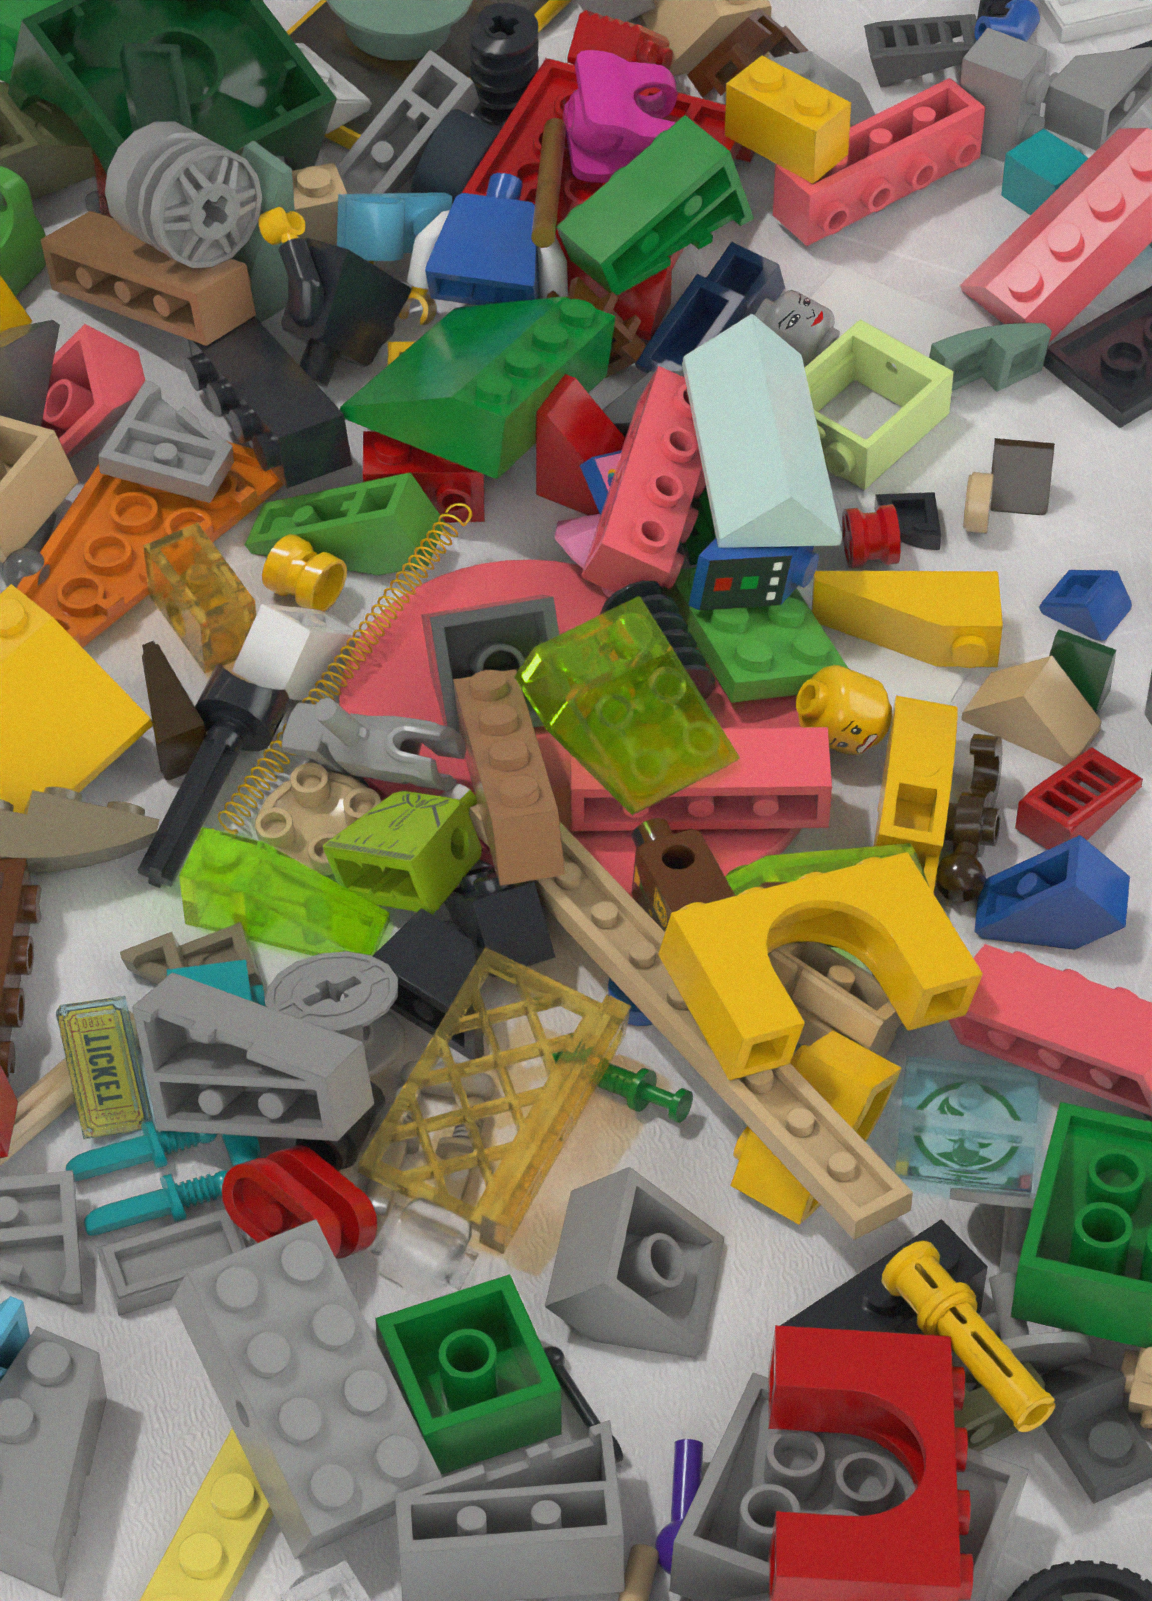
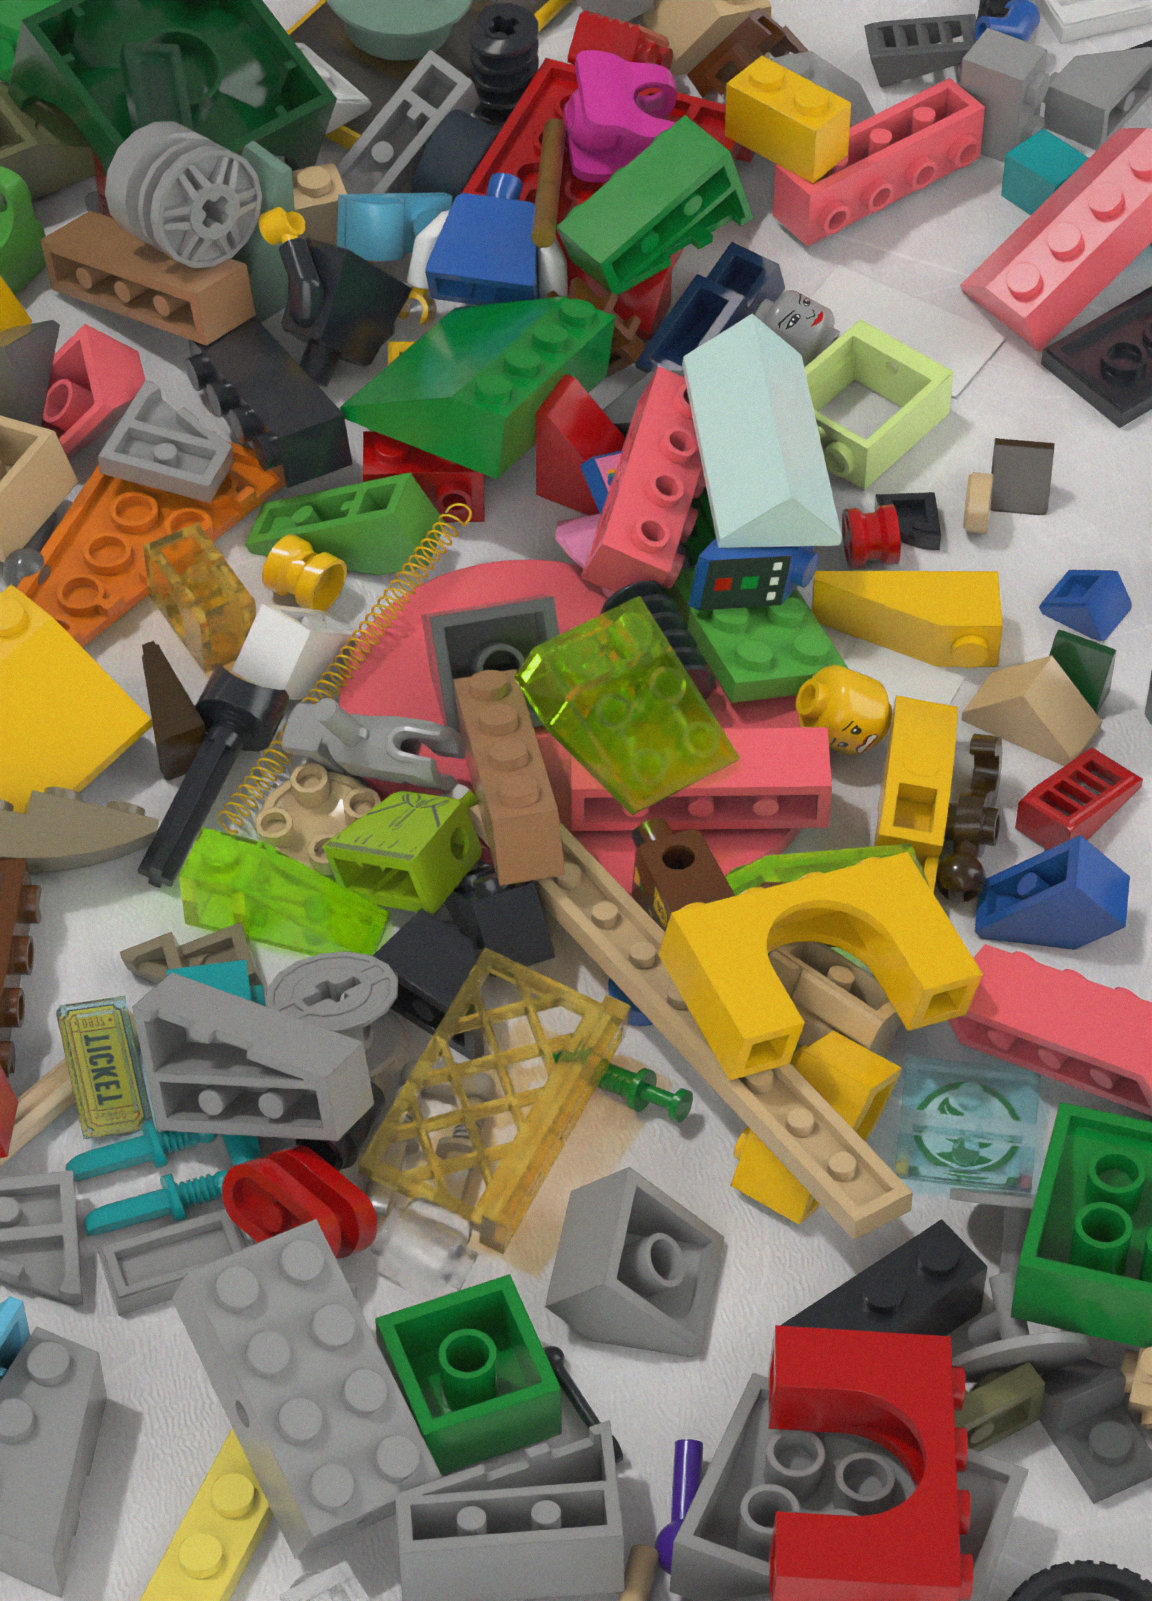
(950, 1310): yellow pin -> none
(996, 353): sand green slope -> none

